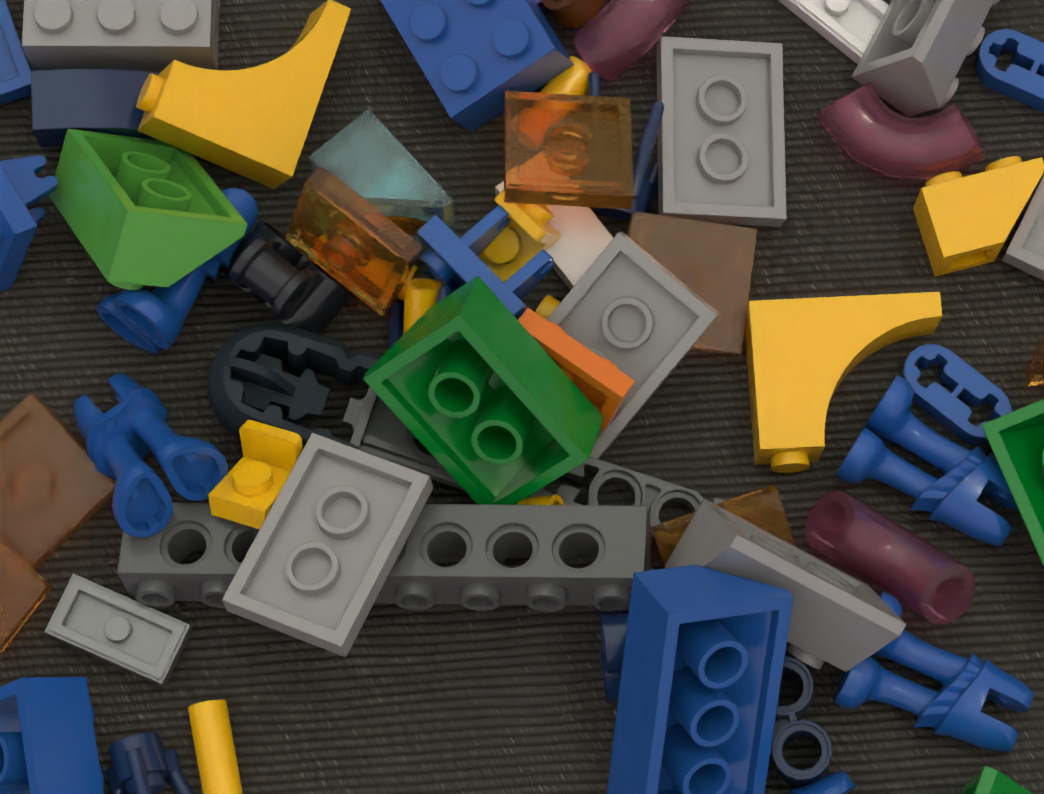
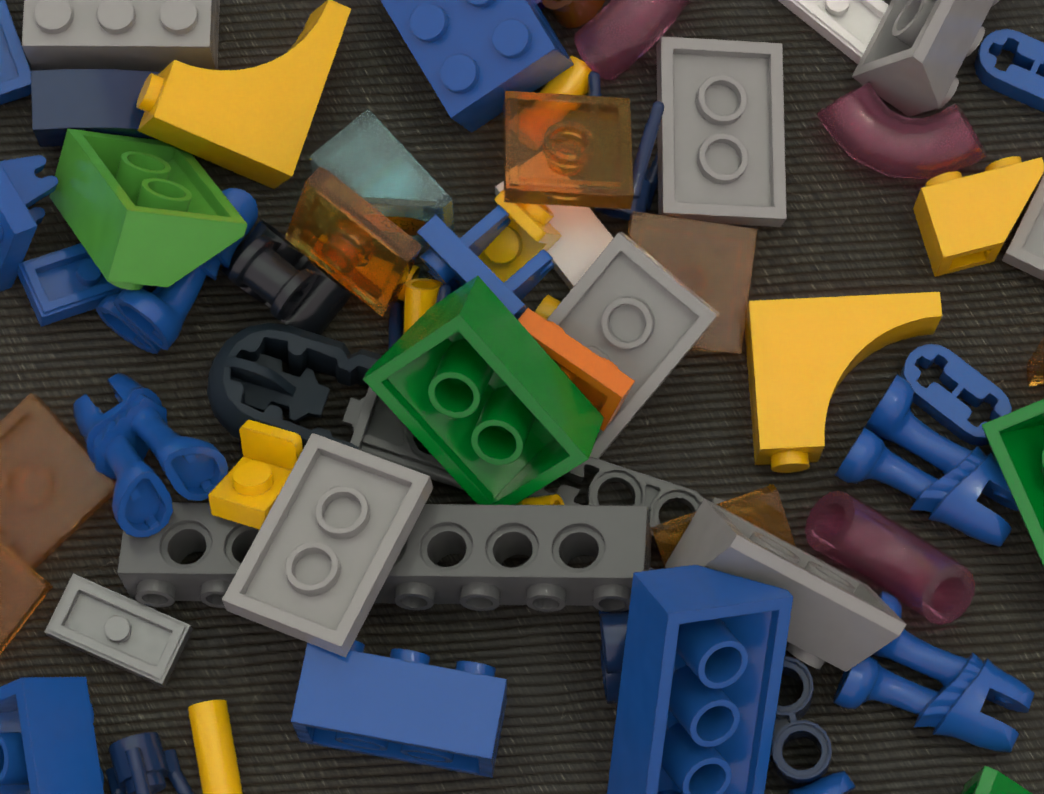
(64, 284): none -> blue plate
(402, 708): none -> blue brick

